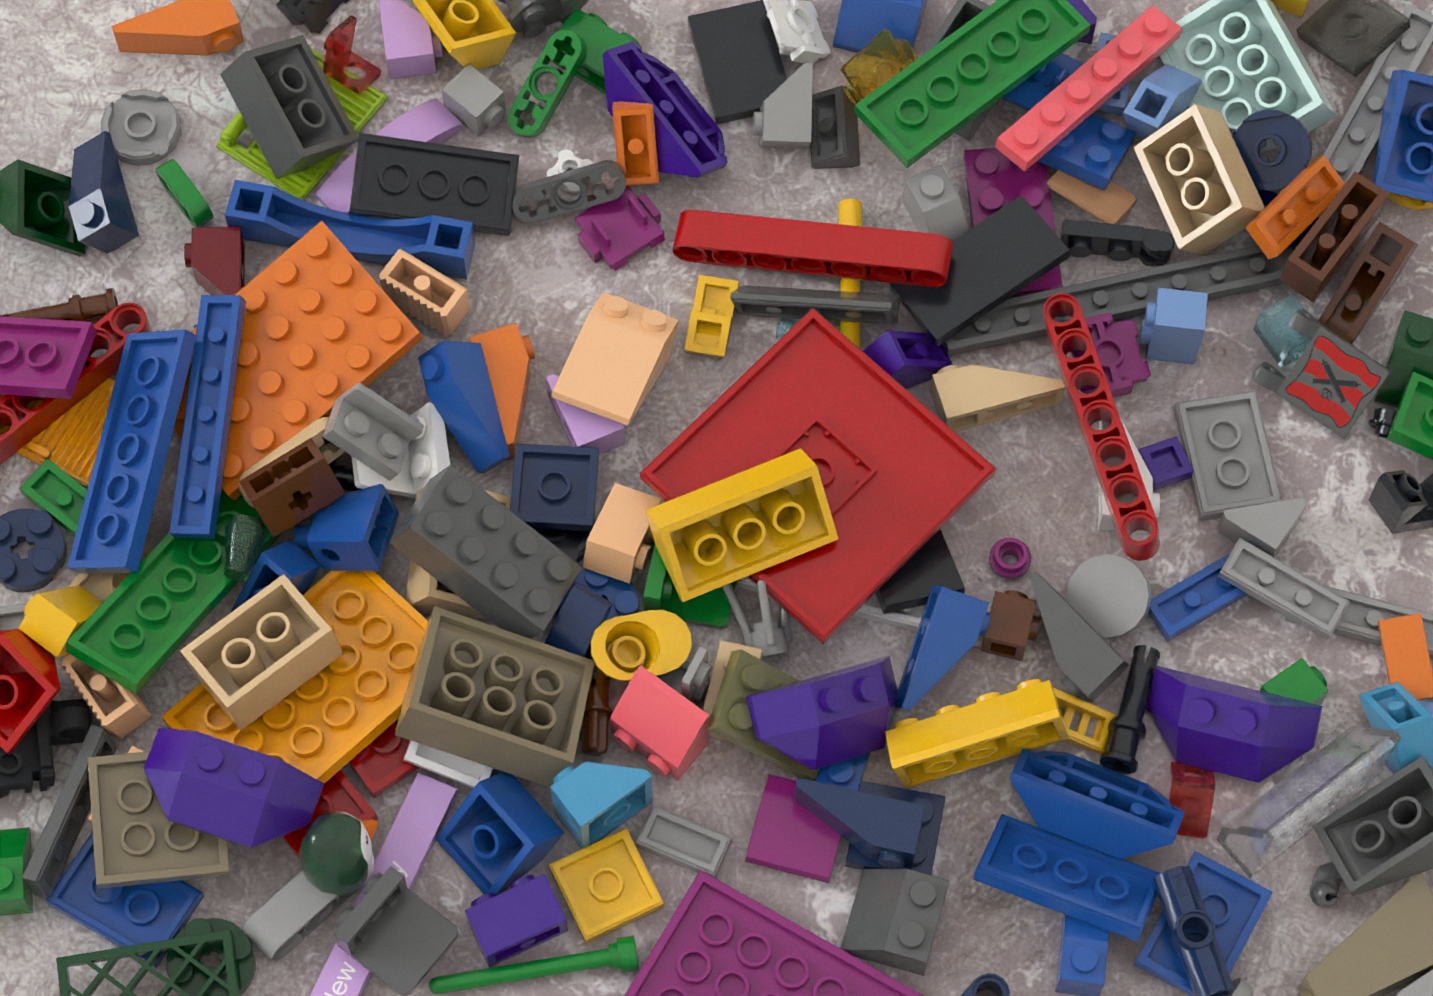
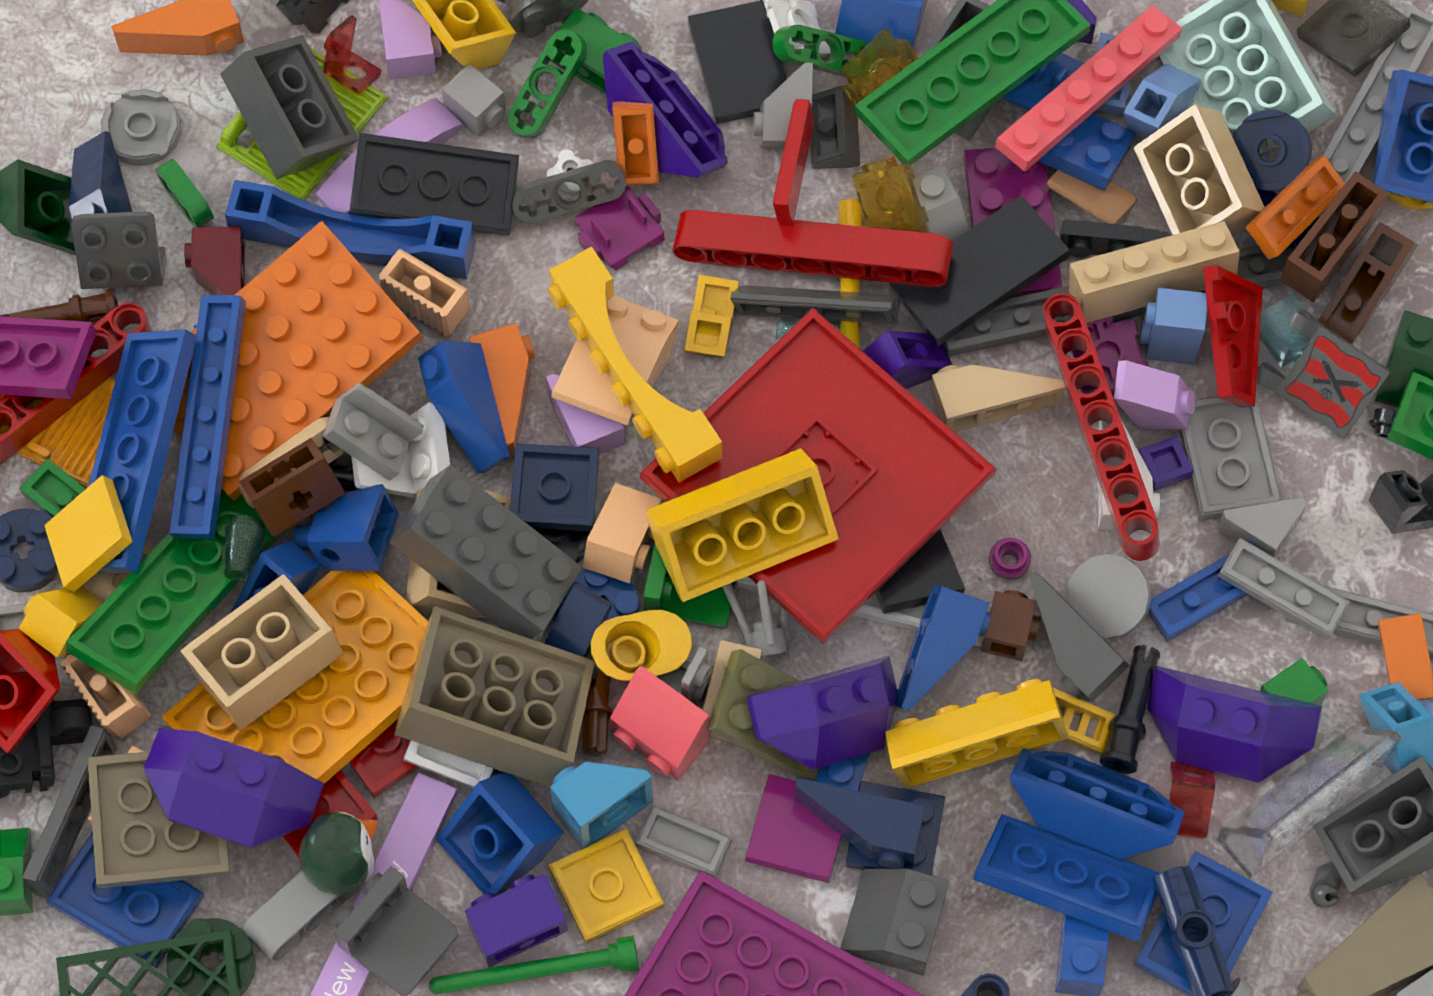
(88, 533): none -> yellow tile
(118, 250): none -> dark grey bracket
(682, 437): none -> yellow arch
(793, 161): none -> red tile
(838, 44): none -> green beam
(889, 195): none -> clear yellow piece
(1132, 275): none -> tan brick
(1153, 397): none -> lavender slope
(1235, 333): none -> red wing

